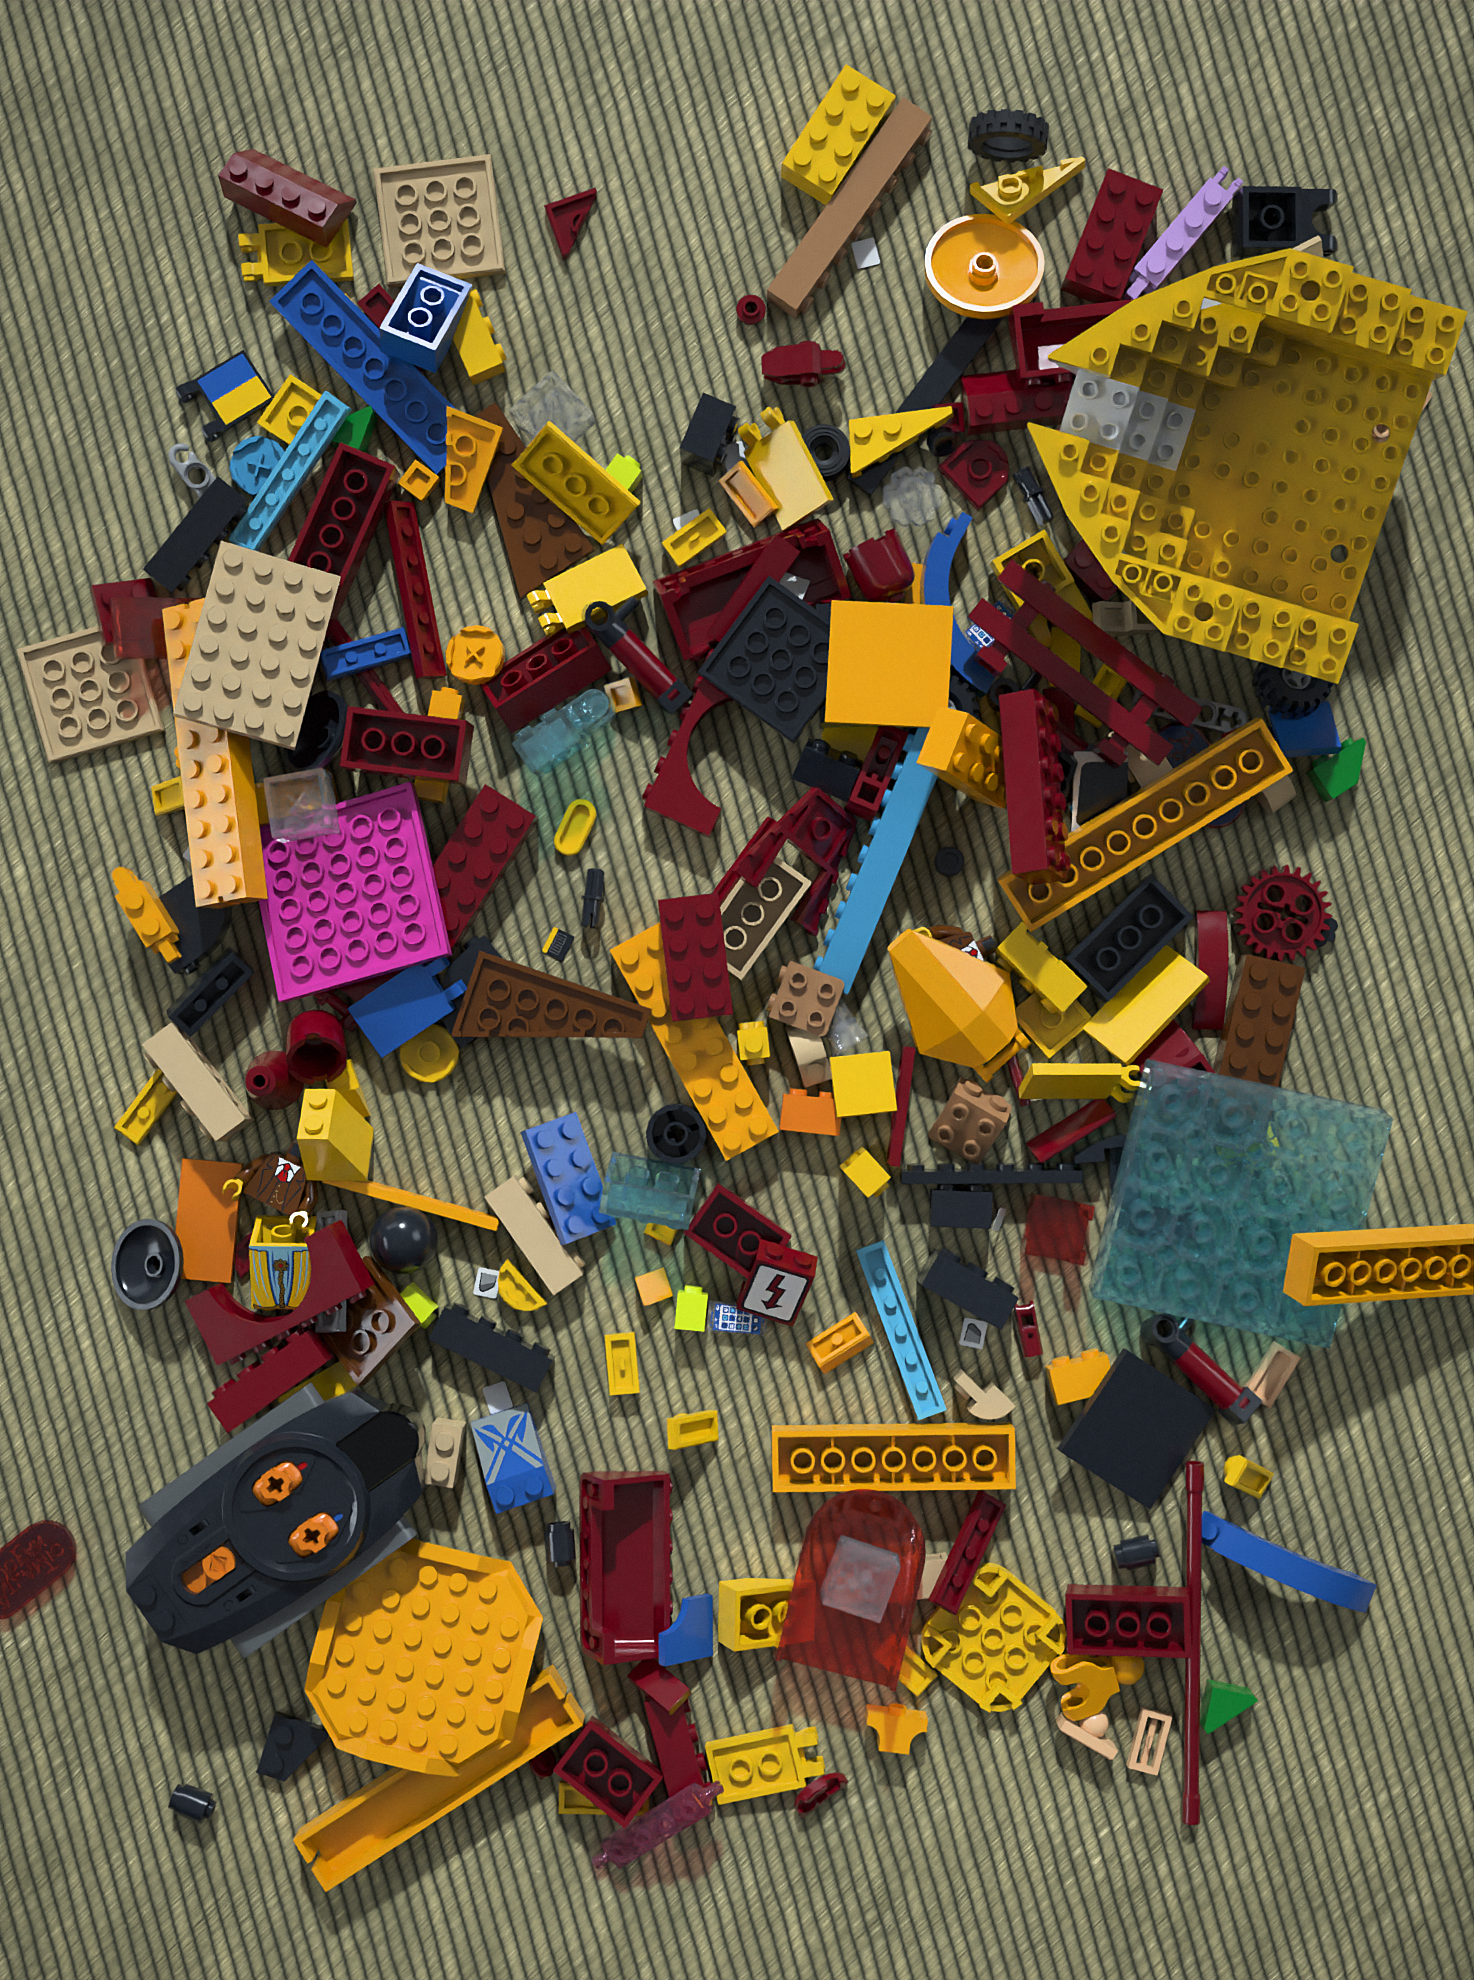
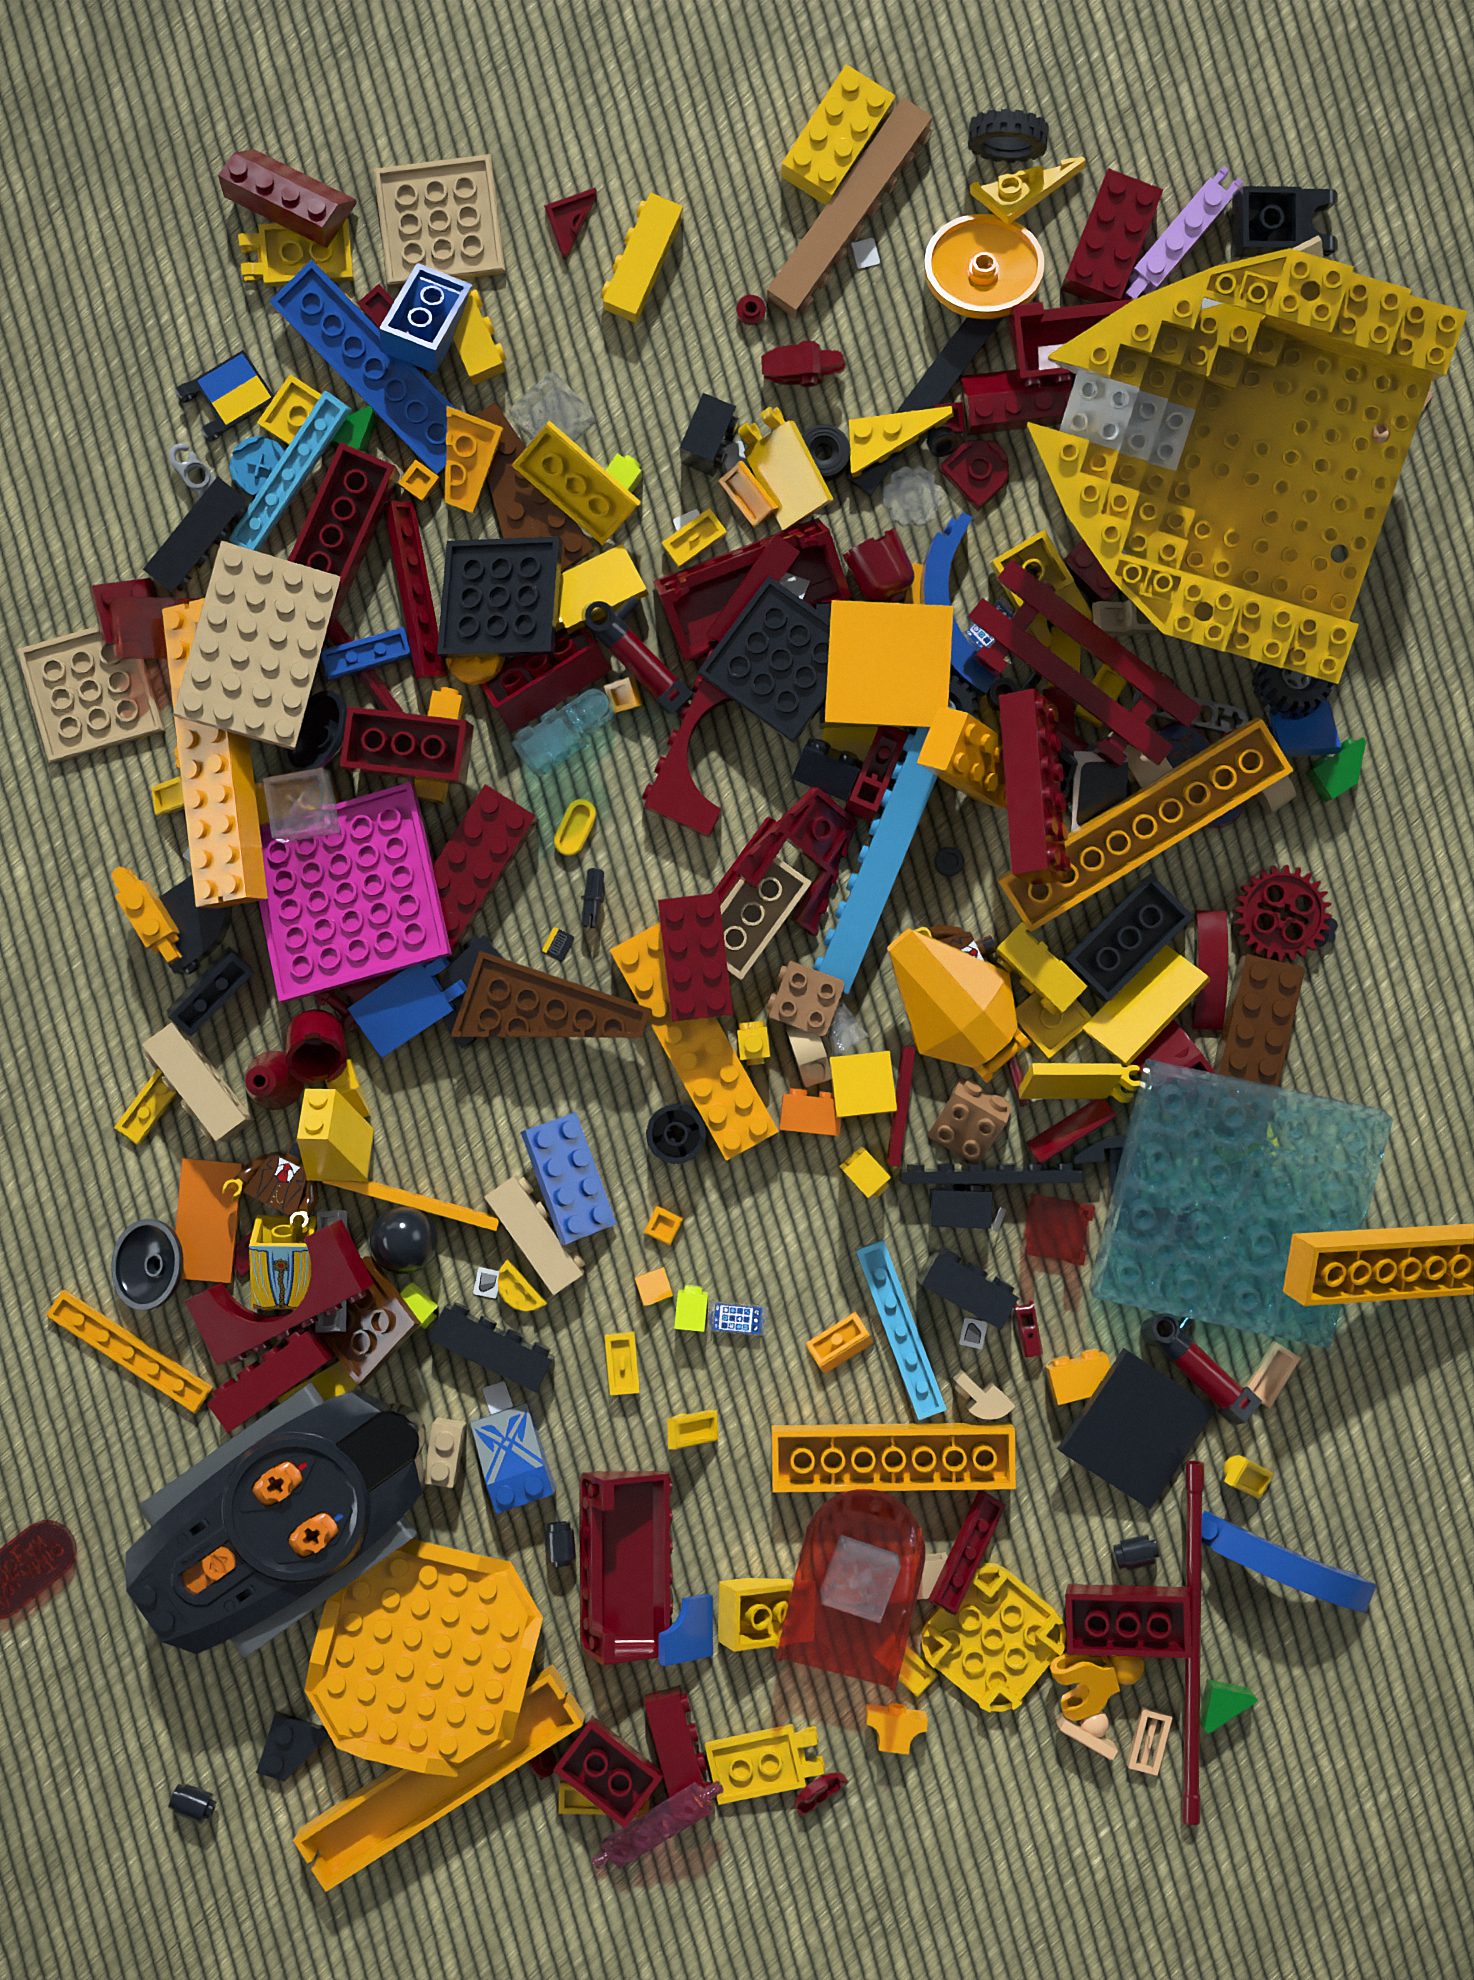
(129, 1351): none -> light orange tile
(430, 1054): yellow tile -> none
(500, 597): none -> black plate
(642, 258): none -> yellow brick
(649, 1190): clear light blue brick -> none
(659, 1685): dark red tile -> none
(733, 1229): dark red brick -> none
(777, 1283): panel -> none
(1033, 496): black axle -> none

